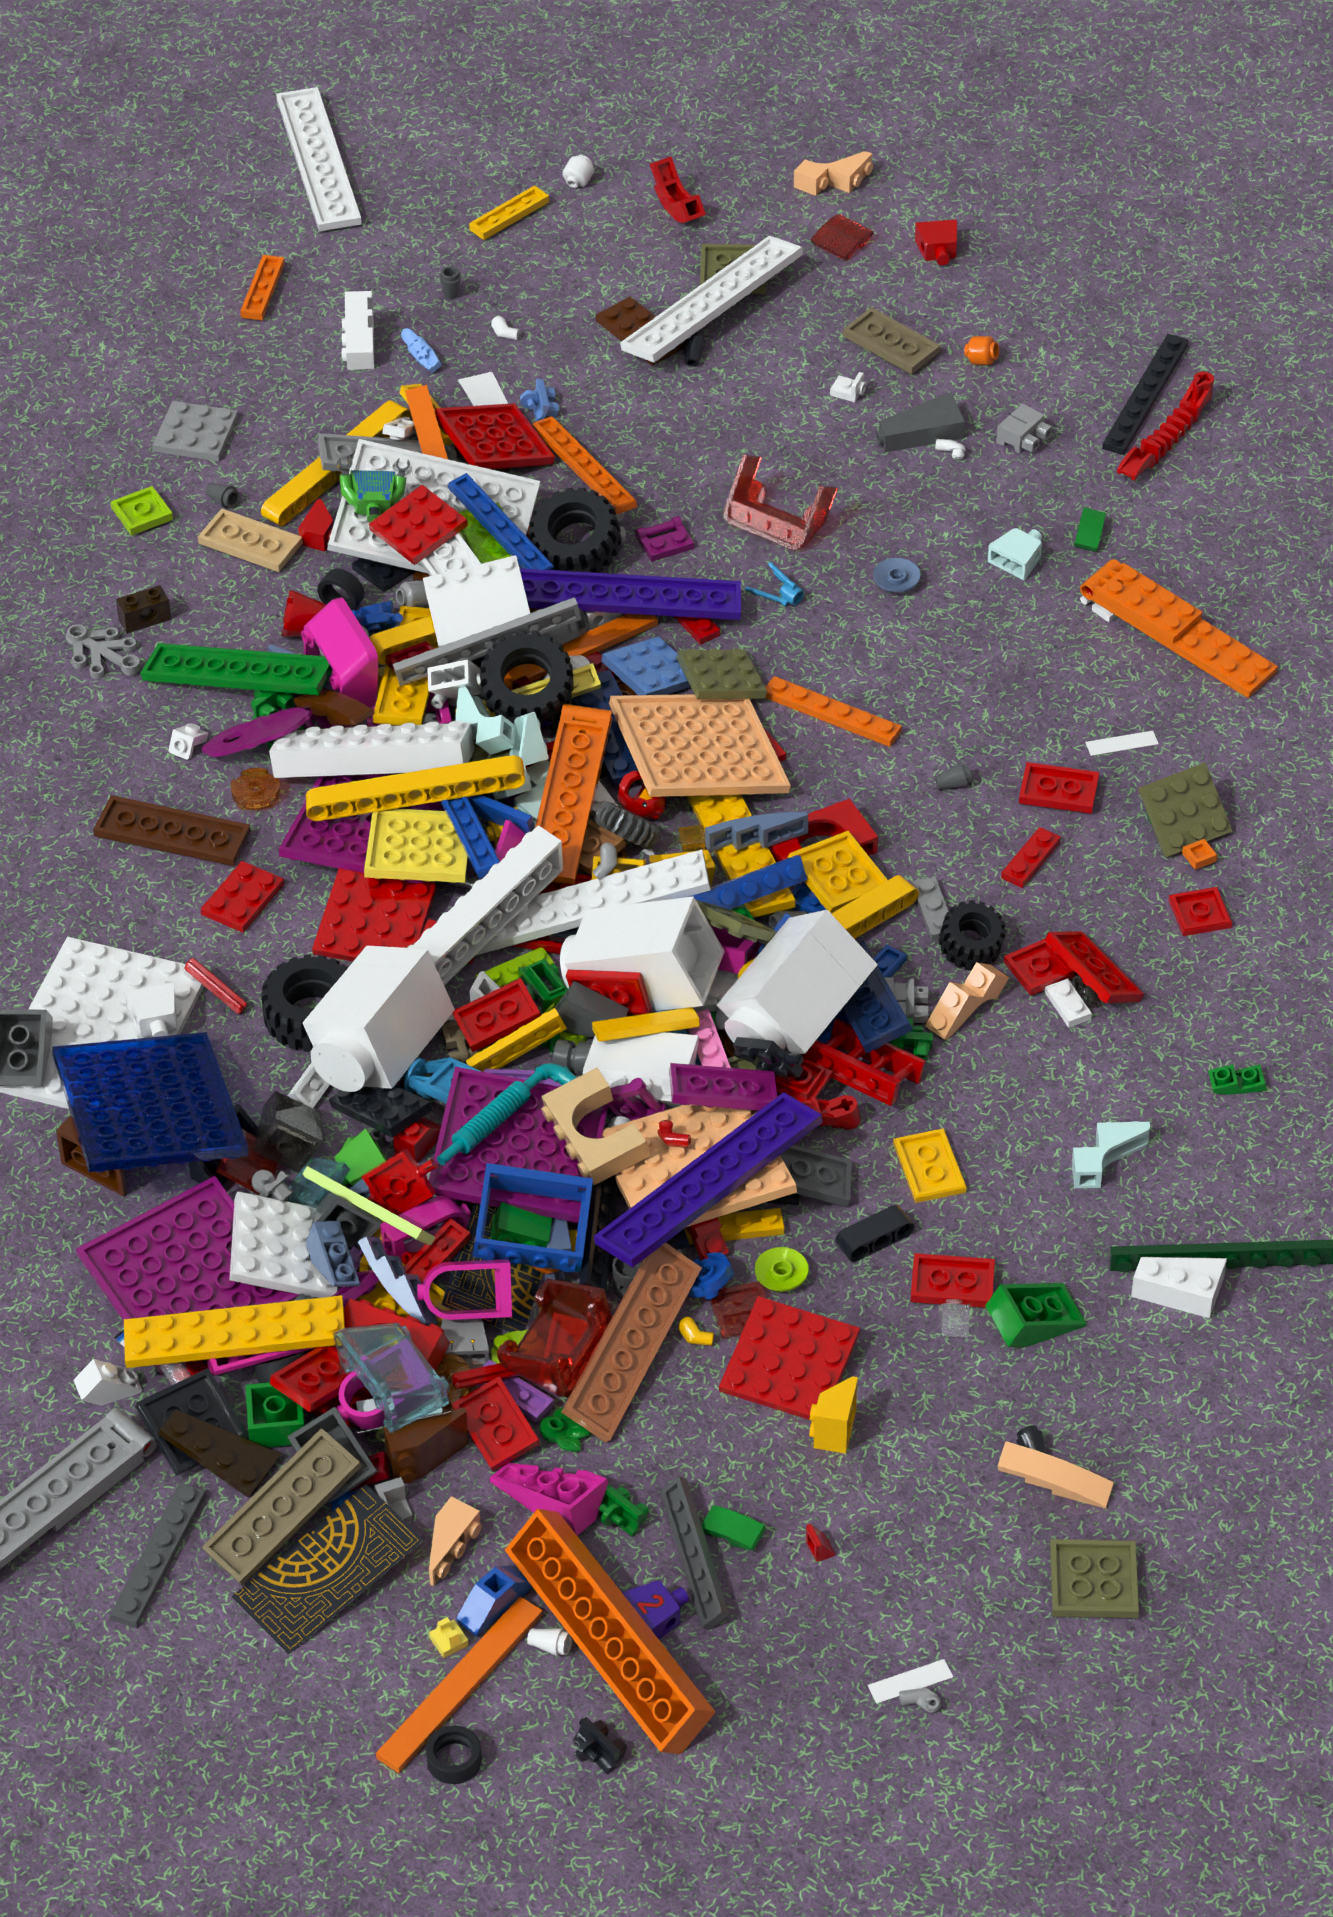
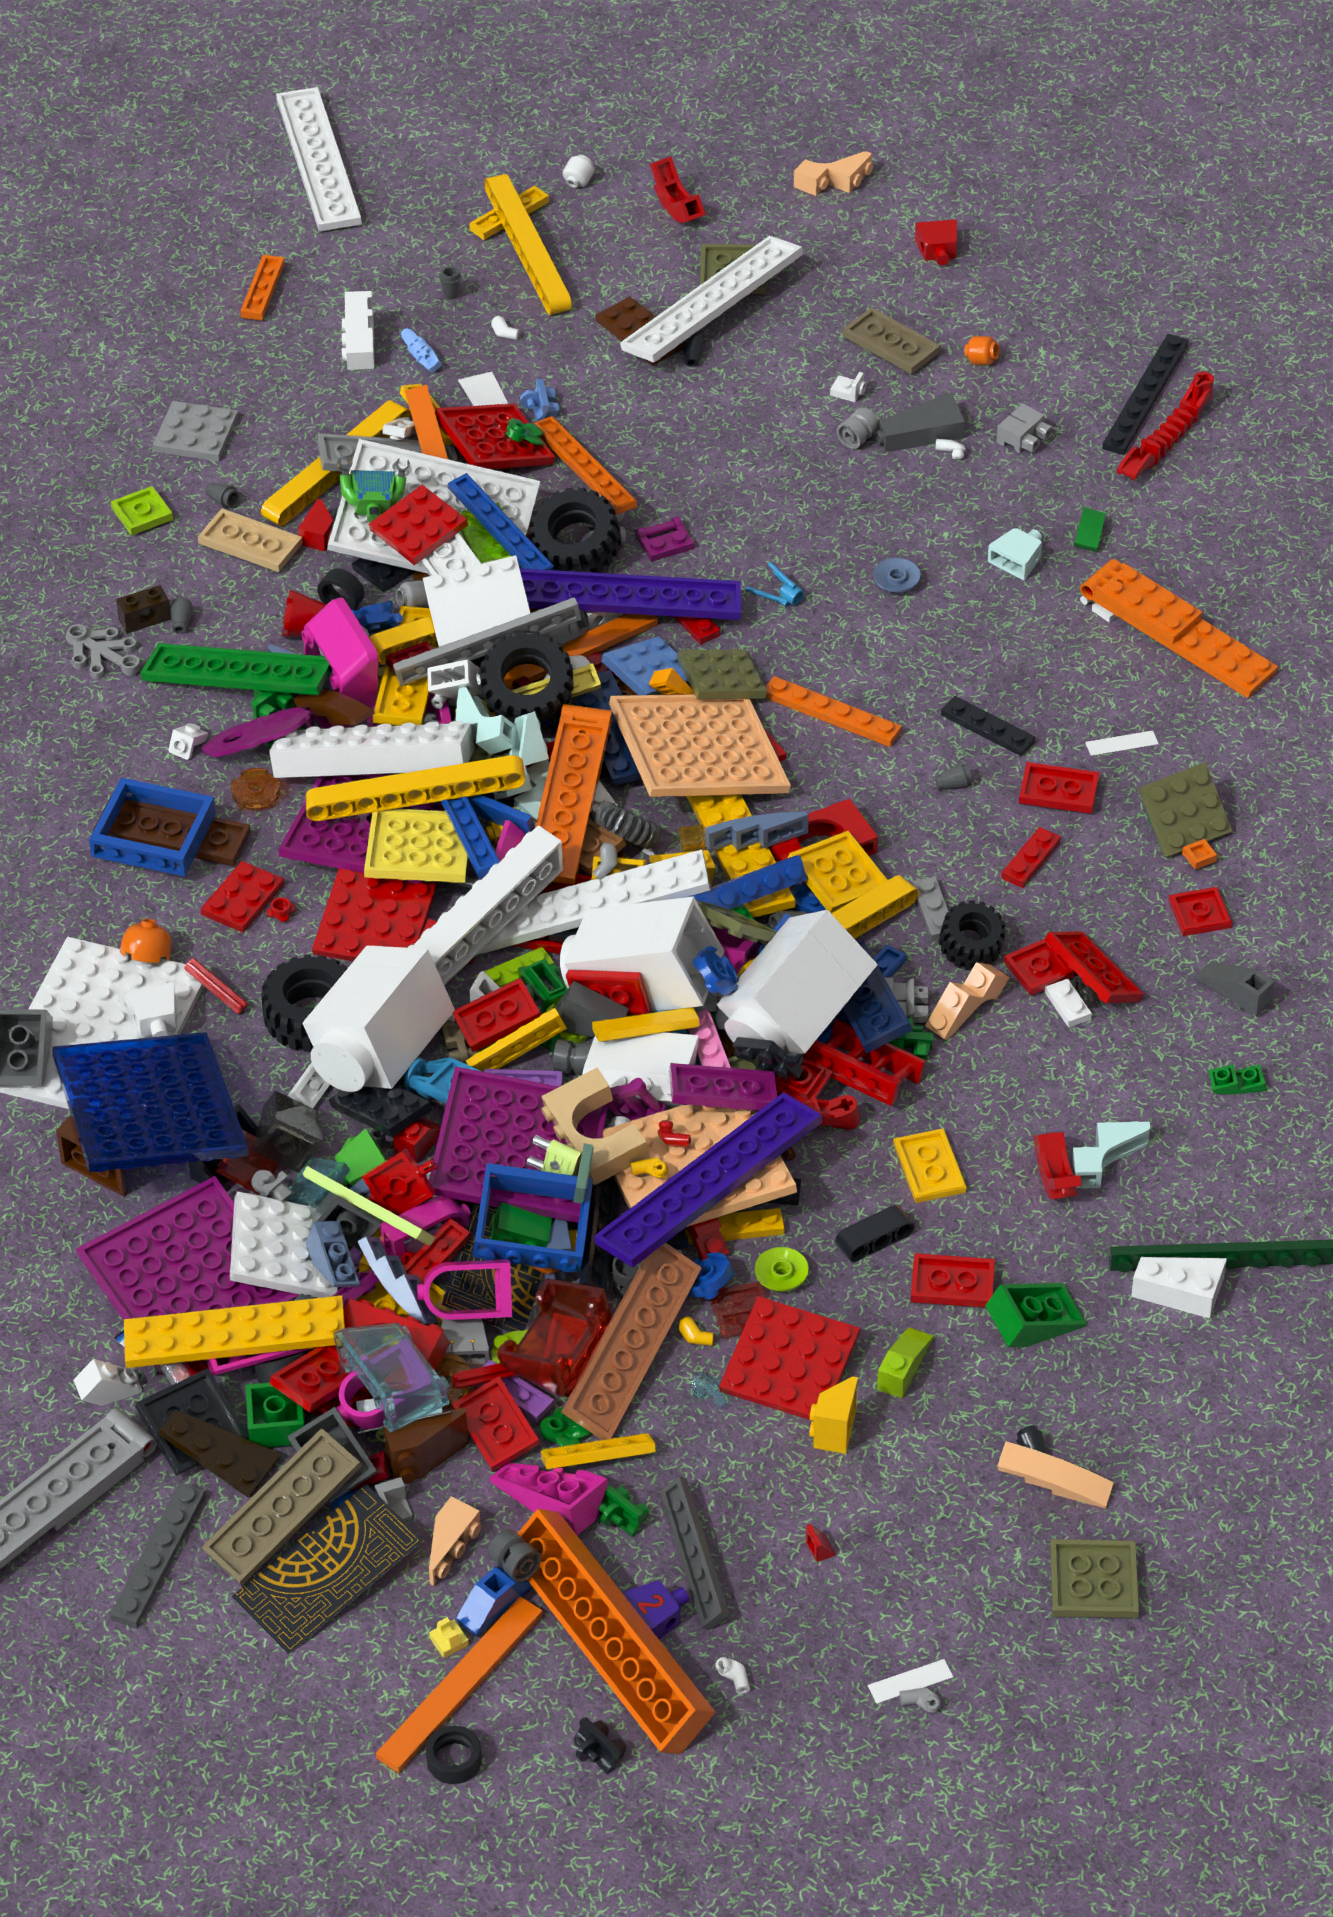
(146, 942): none -> orange cylinder
(148, 855): none -> blue window
(181, 613): none -> dark grey cone
(281, 909): none -> red plate
(500, 1109): teal piece -> none
(514, 1555): none -> dark grey wheel
(519, 431): none -> green plate
(528, 244): none -> yellow beam
(551, 1640): white cone -> none
(558, 1158): none -> yellowish green piece
(583, 1173): none -> sand green tile
(597, 1451): none -> yellow tile
(642, 803): red piece -> none
(650, 1166): none -> yellow arm
(669, 683): none -> light orange slope
(705, 1384): none -> clear light blue plate
(717, 971): none -> blue plate
(734, 1527): green slope -> none
(734, 1671): none -> white arm
(748, 511): clear red windscreen -> none
(819, 1174): dark grey plate -> none
(841, 236): clear red slope -> none
(858, 428): none -> light grey wheel
(903, 1362): none -> lime slope
(954, 1319): clear bracket -> none
(988, 726): none -> black plate
(1054, 1165): none -> red arch
(1239, 984): none -> dark grey slope

